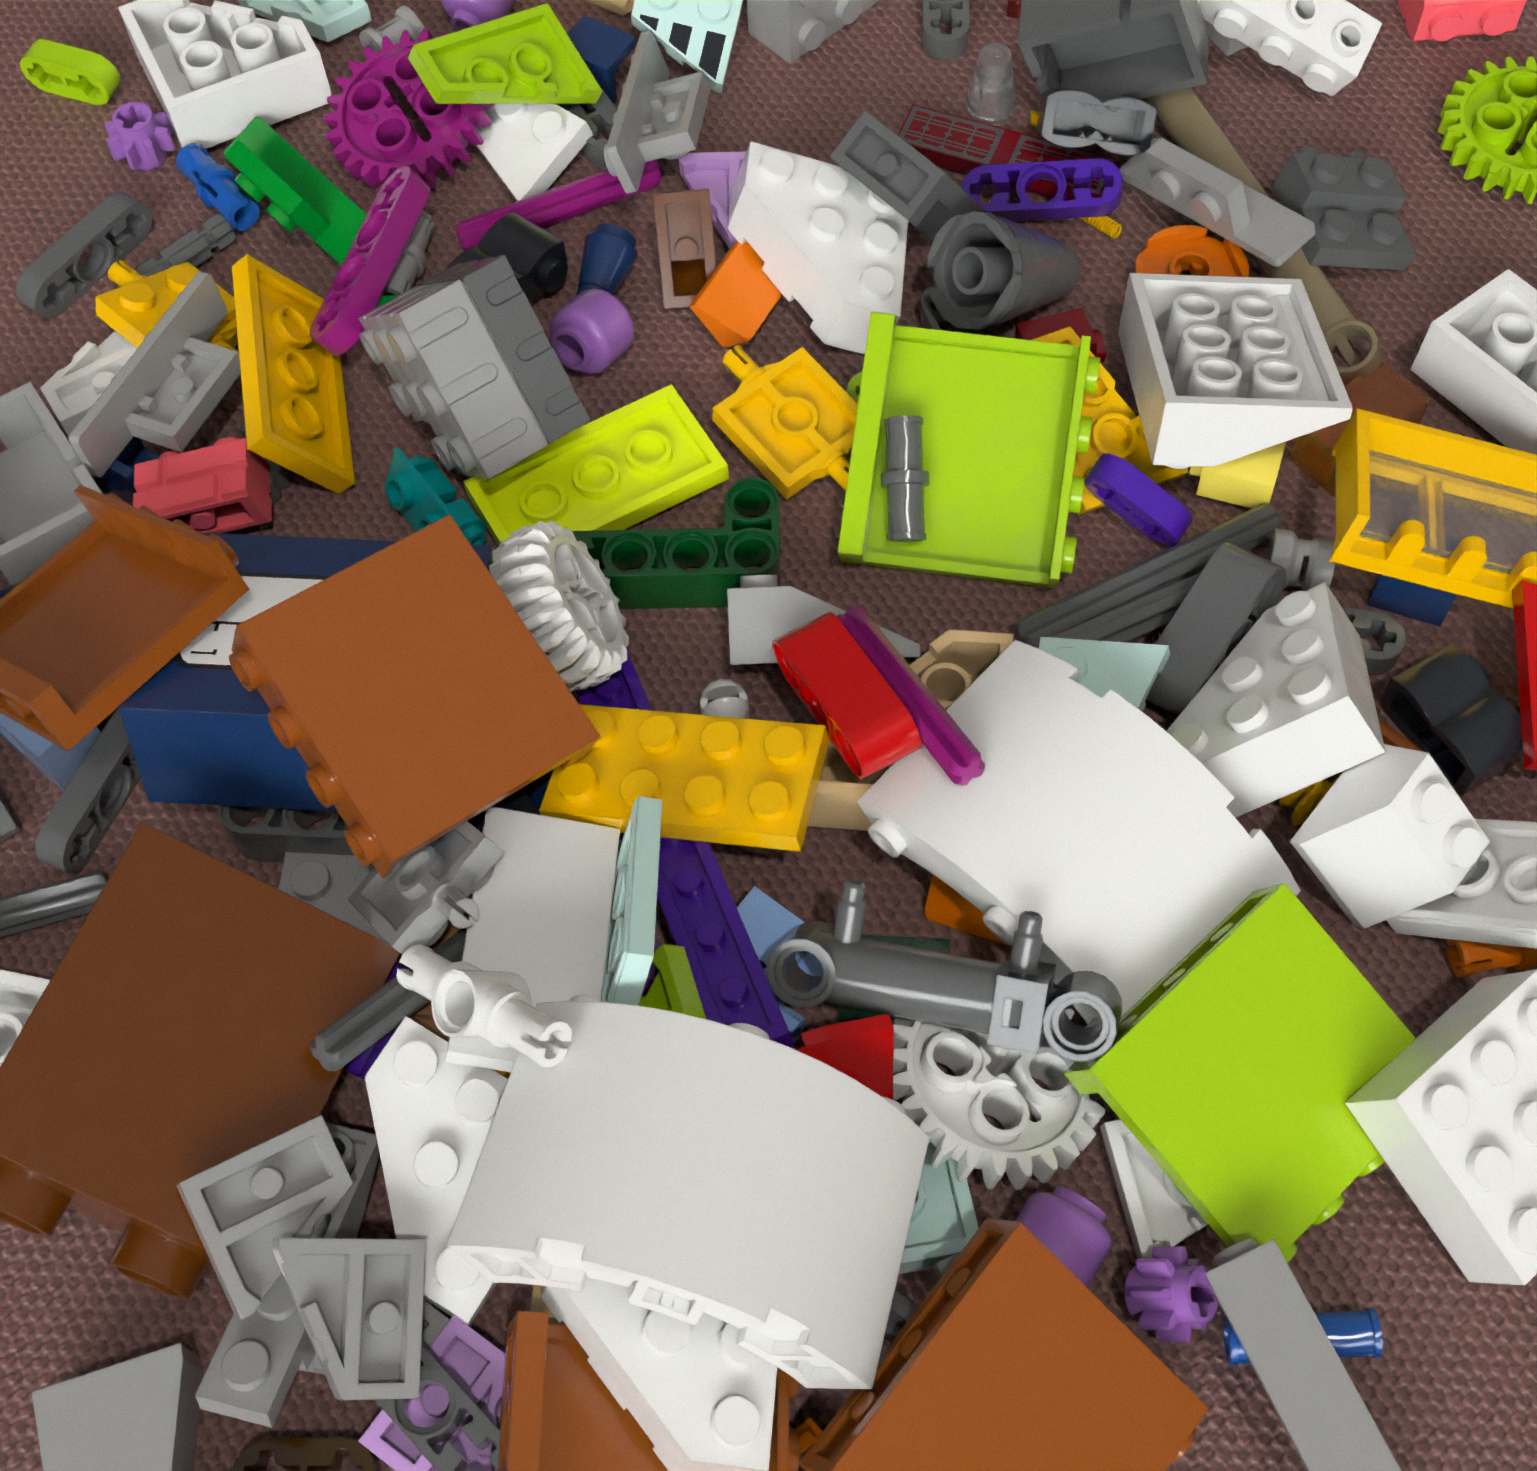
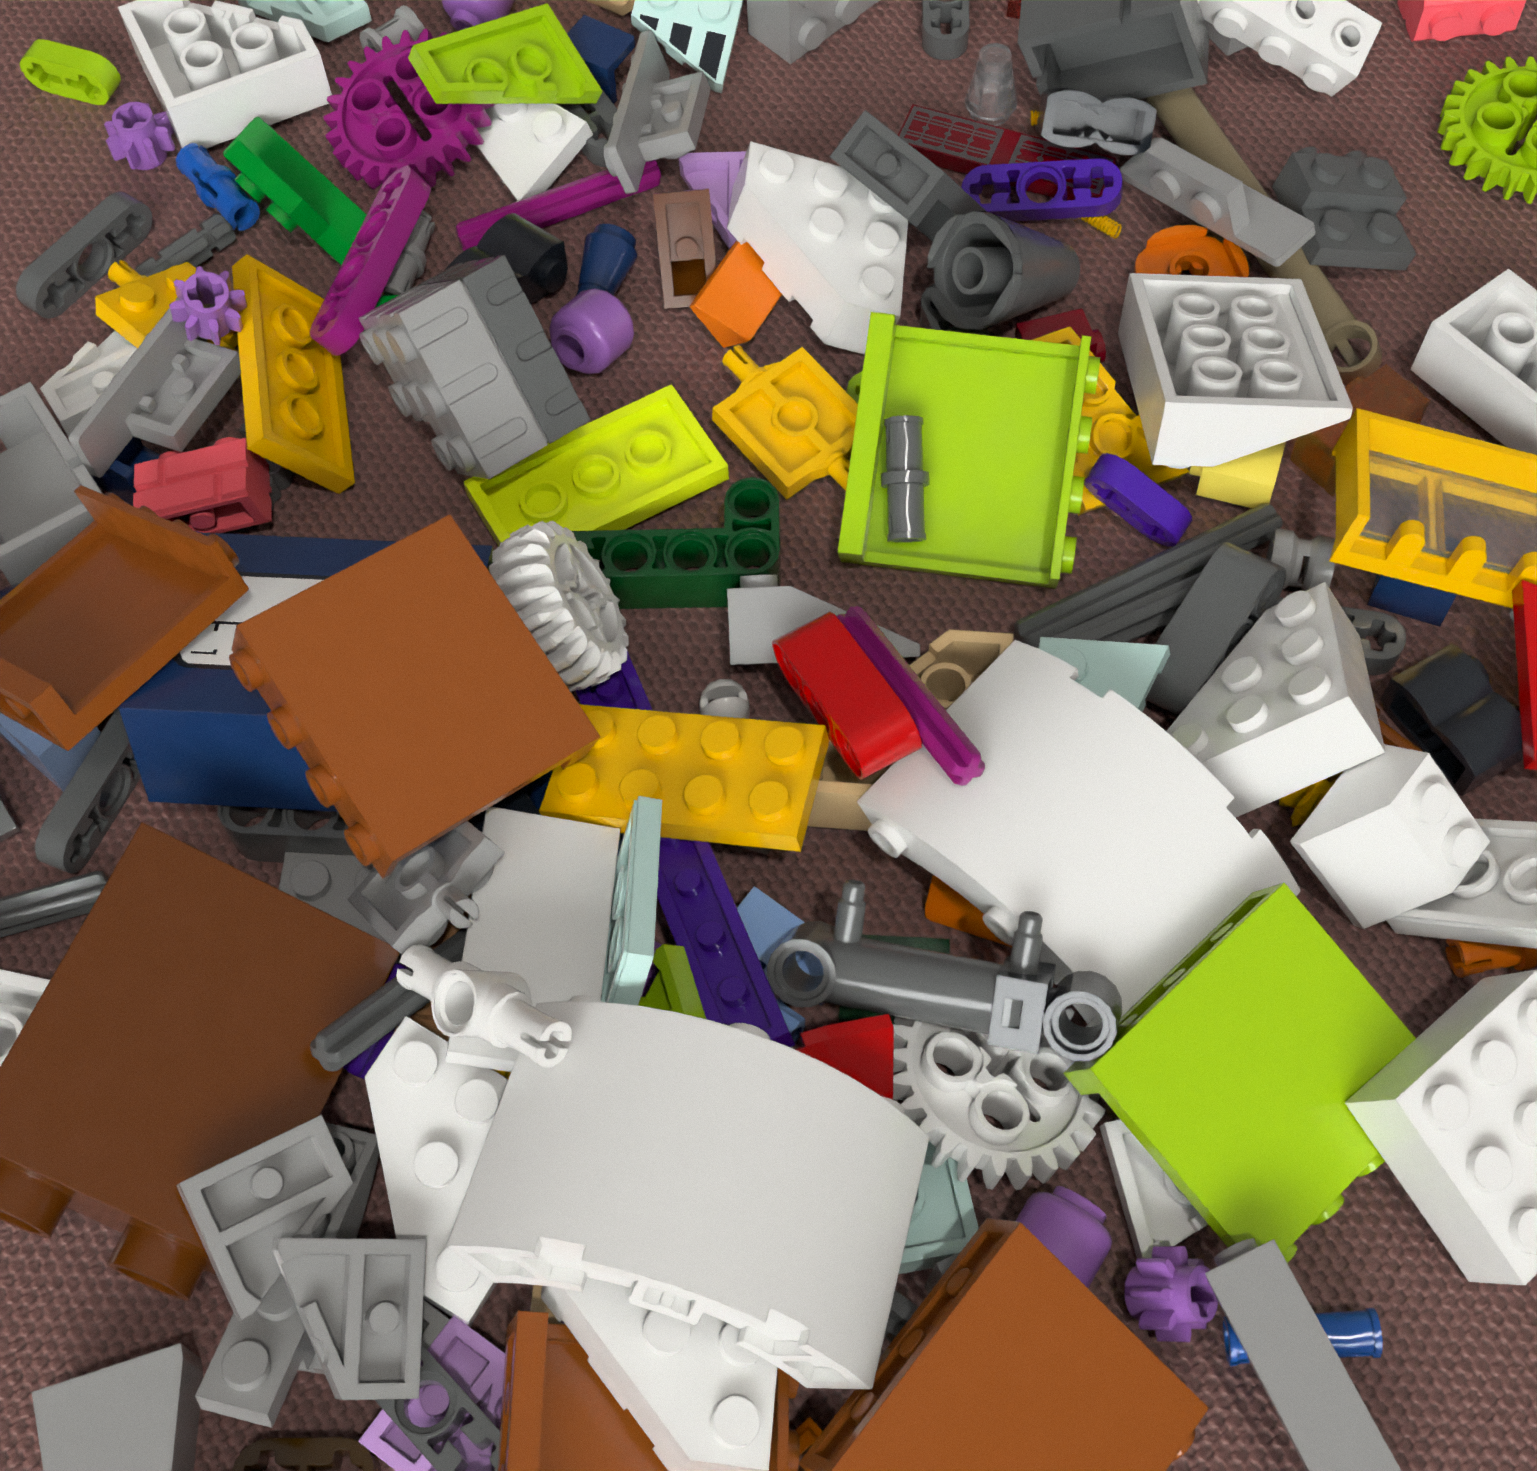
(208, 289): none -> medium lavender gear
(419, 493): teal hinge -> none

